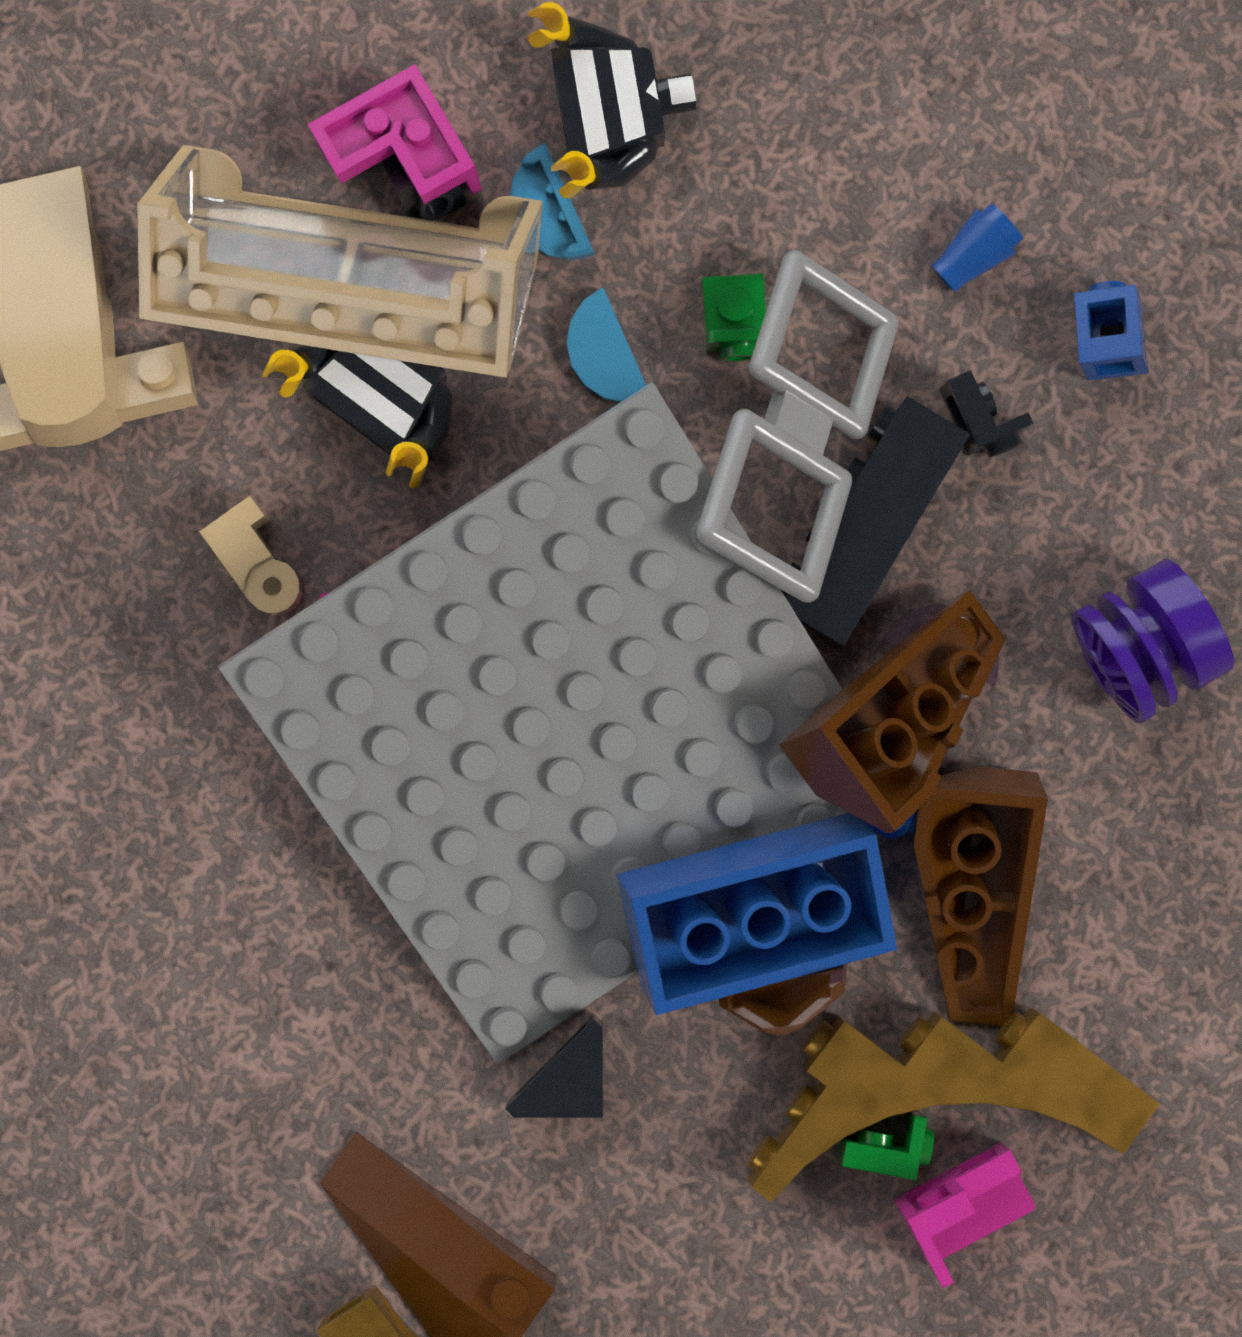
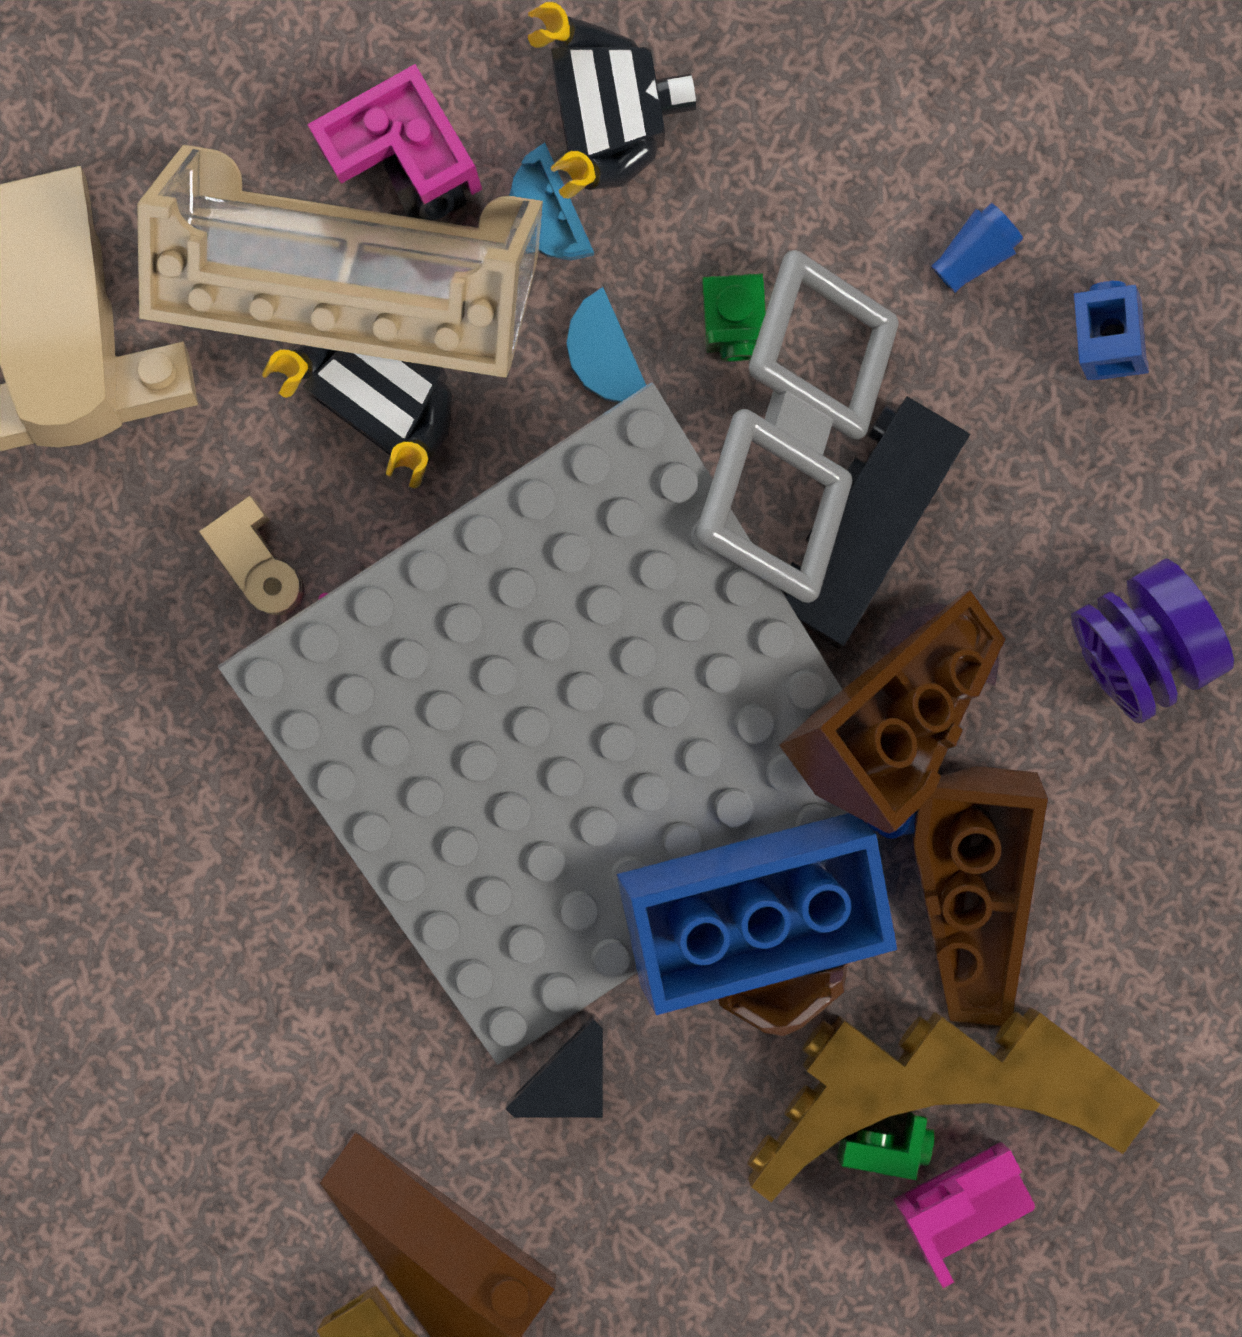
(972, 410): black bracket -> none

